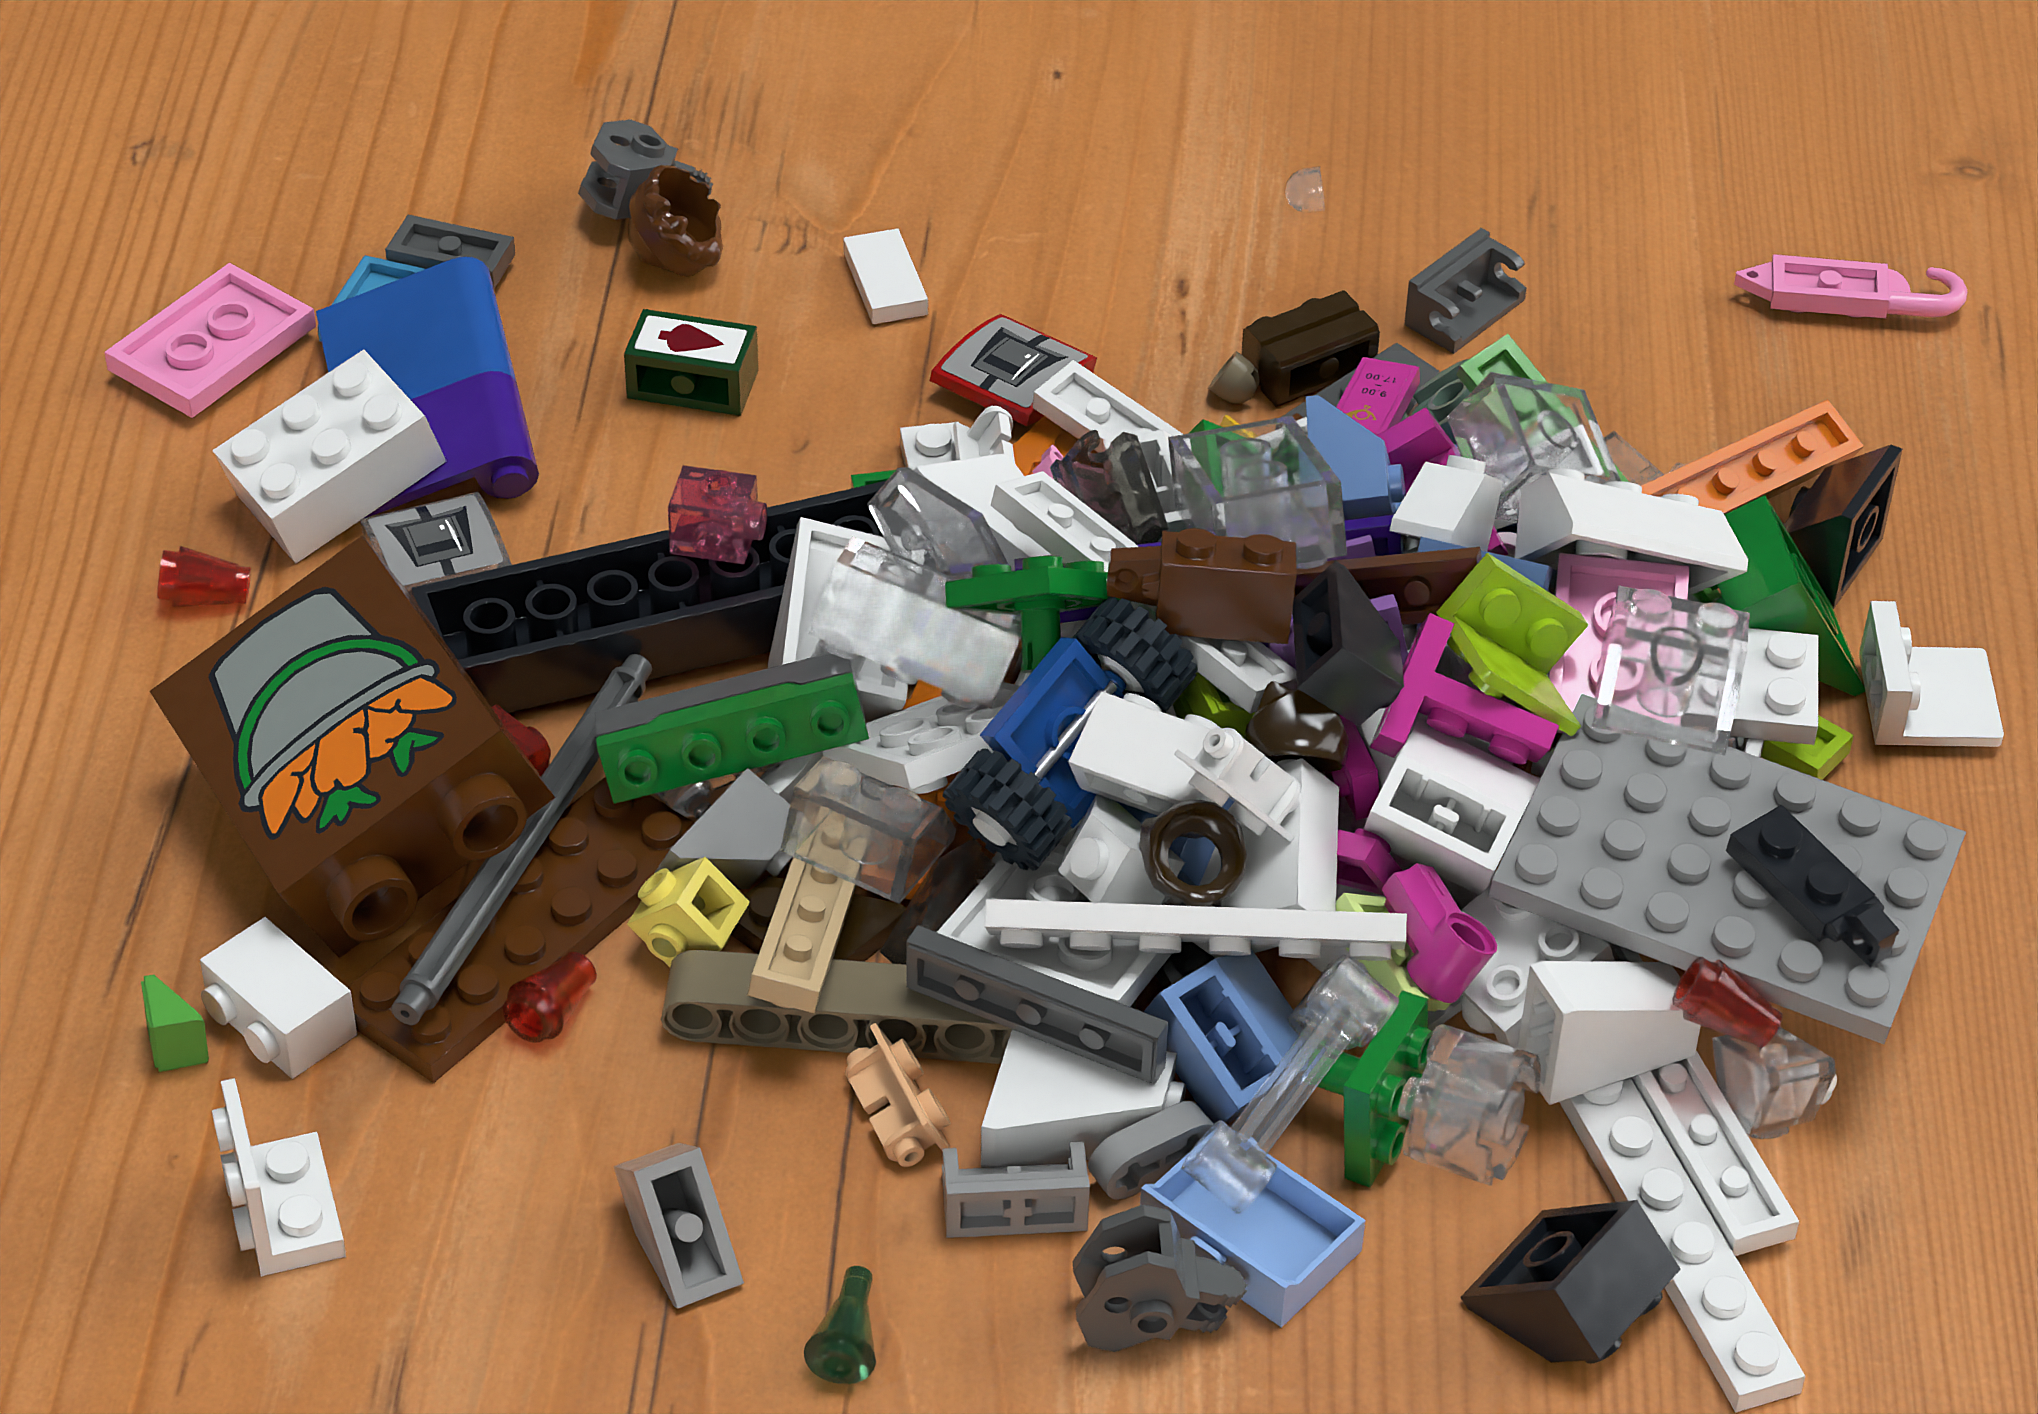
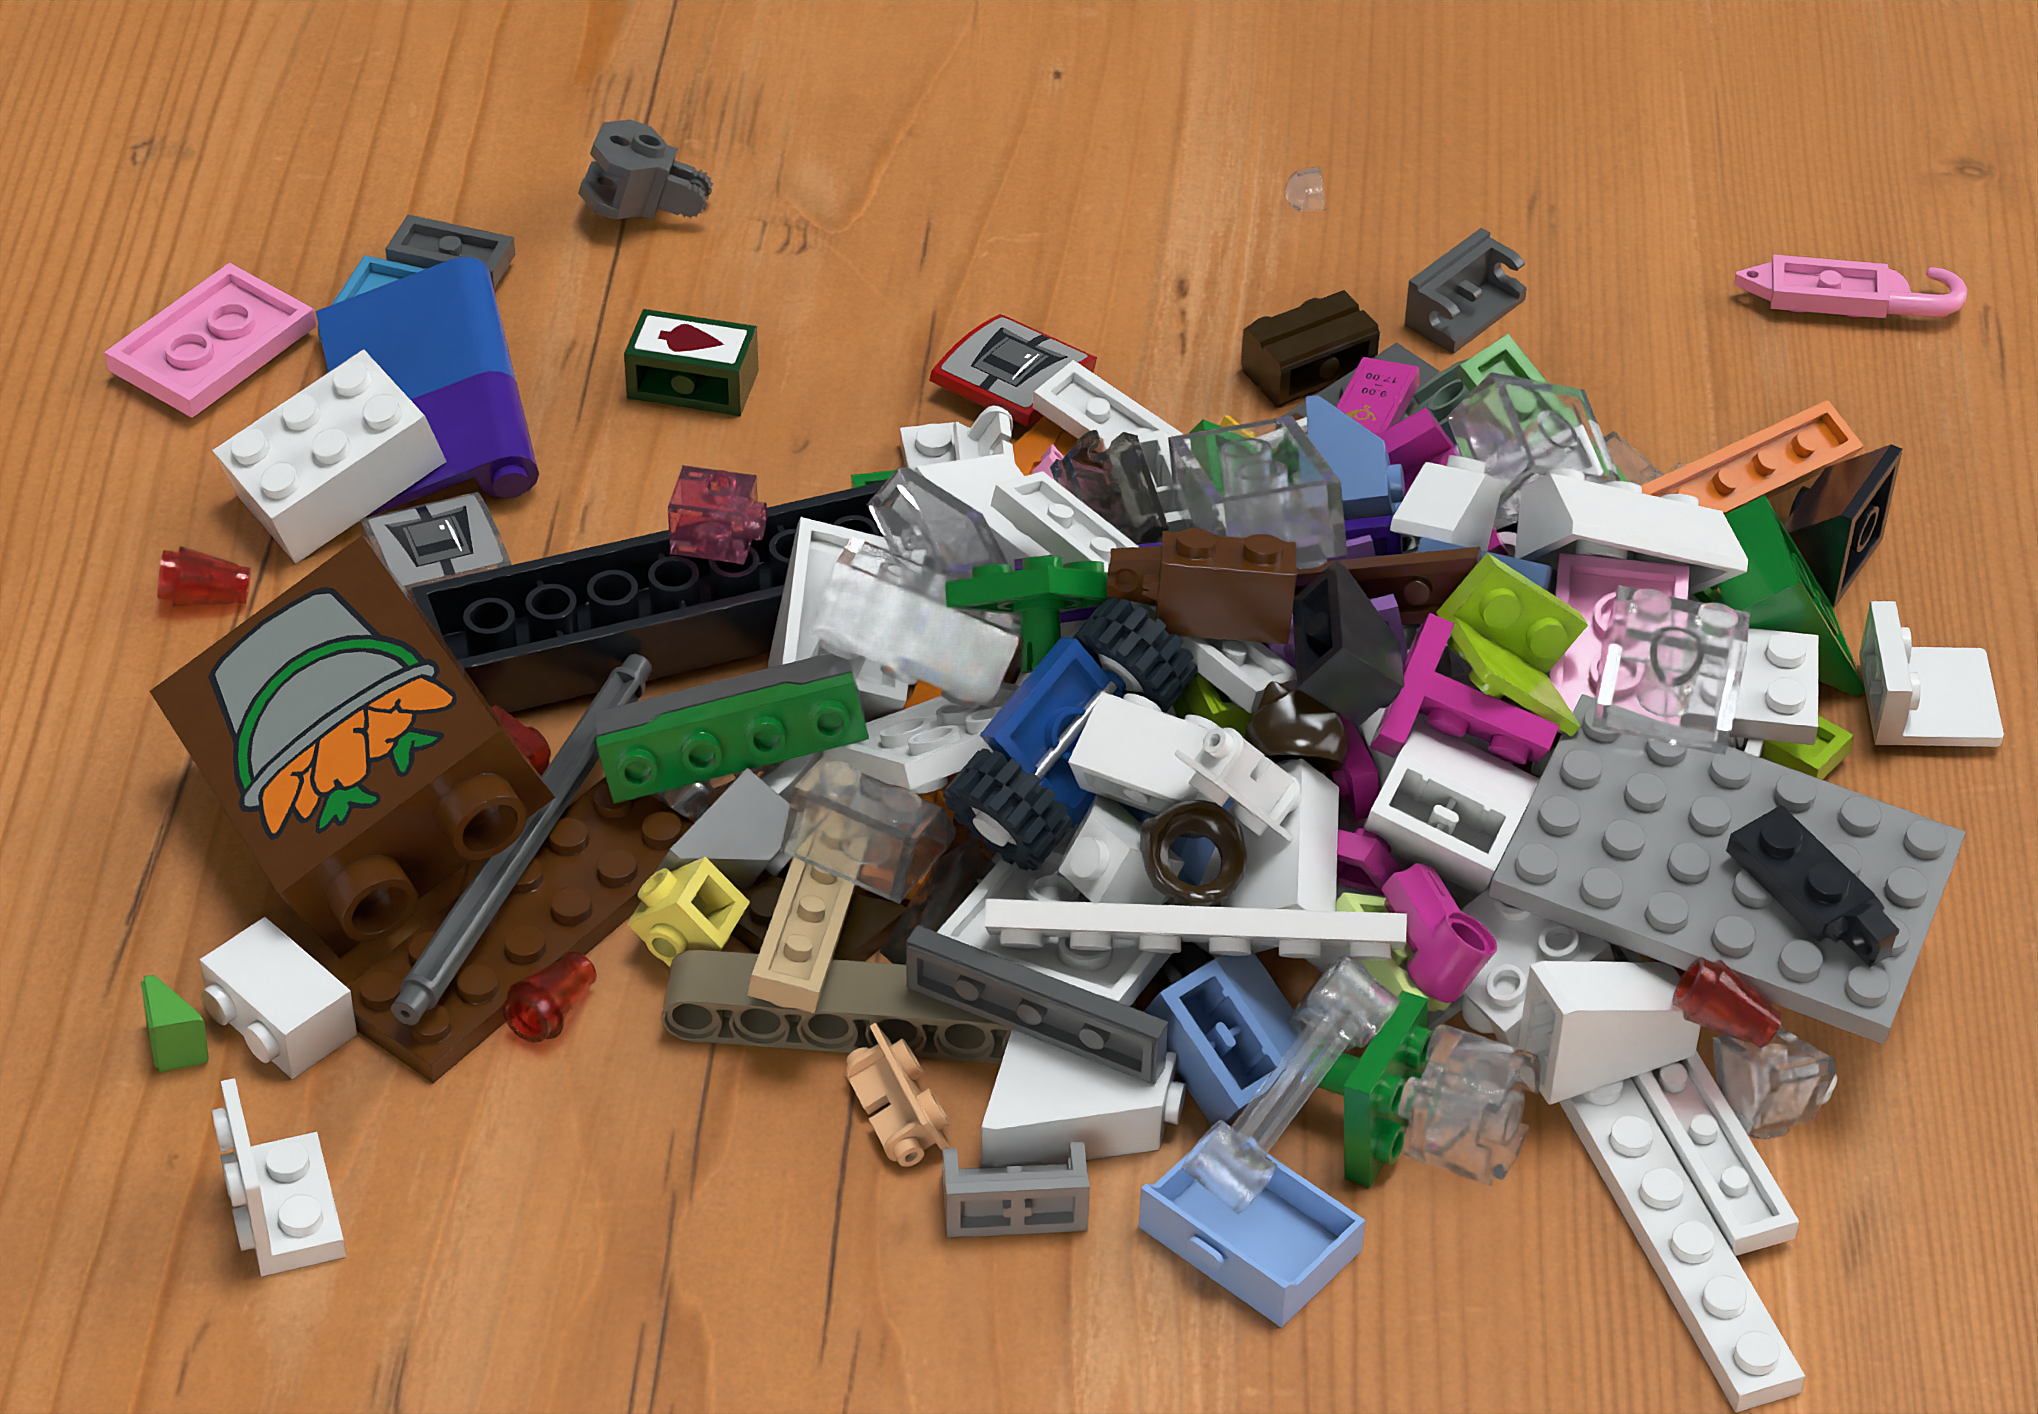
(675, 222): reddish brown hair -> none
(679, 1222): light grey slope -> none
(843, 1341): clear green cone -> none
(885, 276): white tile -> none
(1147, 1149): light grey beam -> none
(1150, 1284): dark grey hinge -> none
(1235, 380): dark tan hinge -> none
(1575, 1280): black slope -> none

